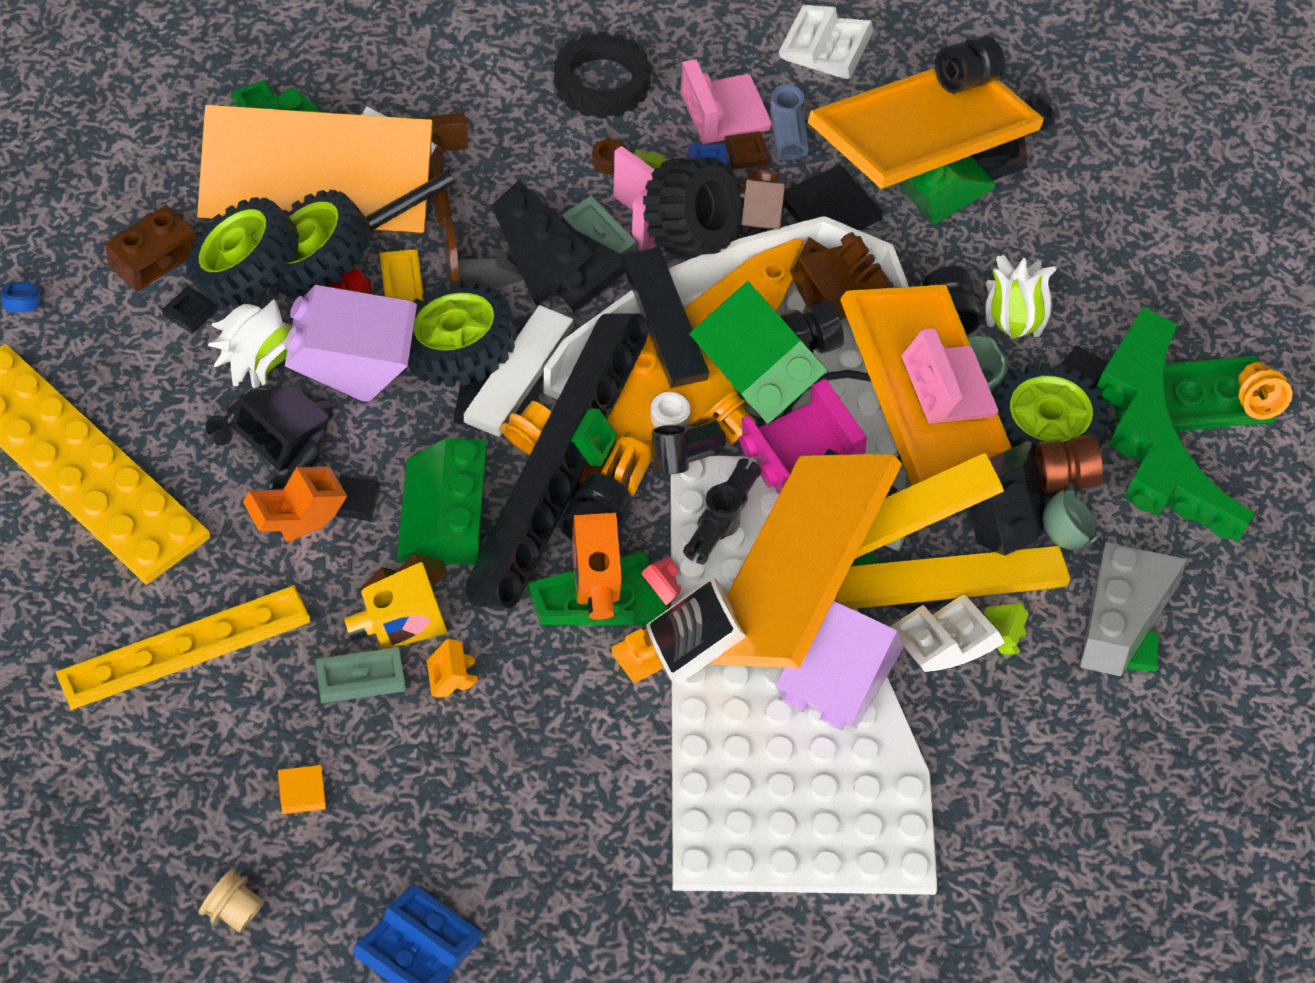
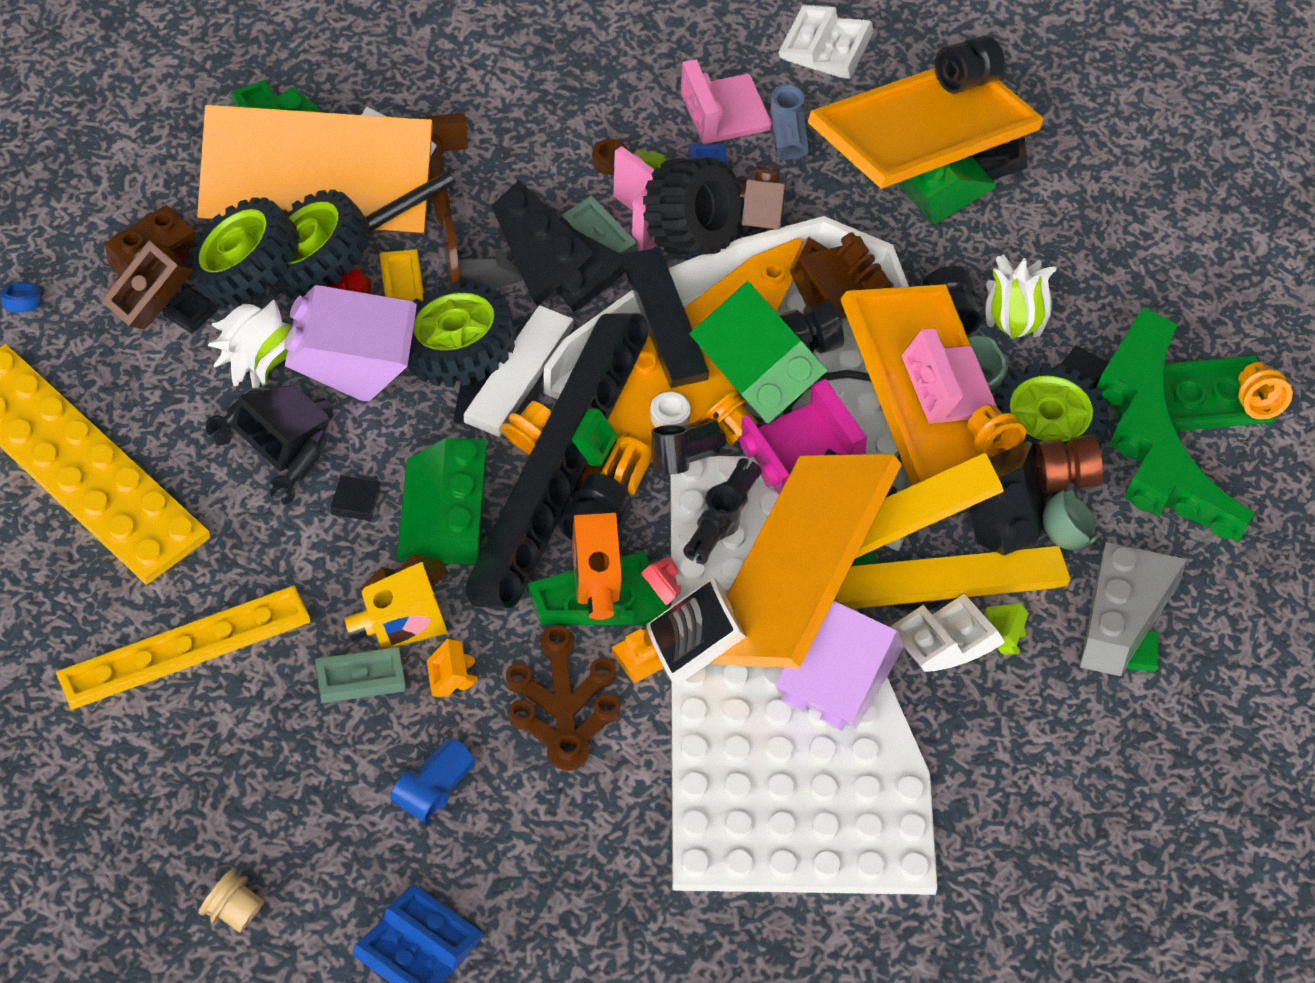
(146, 285): none -> reddish brown brick
(301, 507): orange brick -> none
(301, 789): light orange tile -> none
(429, 787): none -> blue piece
(563, 704): none -> reddish brown plant
(602, 102): black tyre -> none
(746, 150): reddish brown tile -> none
(832, 196): black tile -> none
(998, 426): none -> light orange piece
(1043, 108): black tile -> none

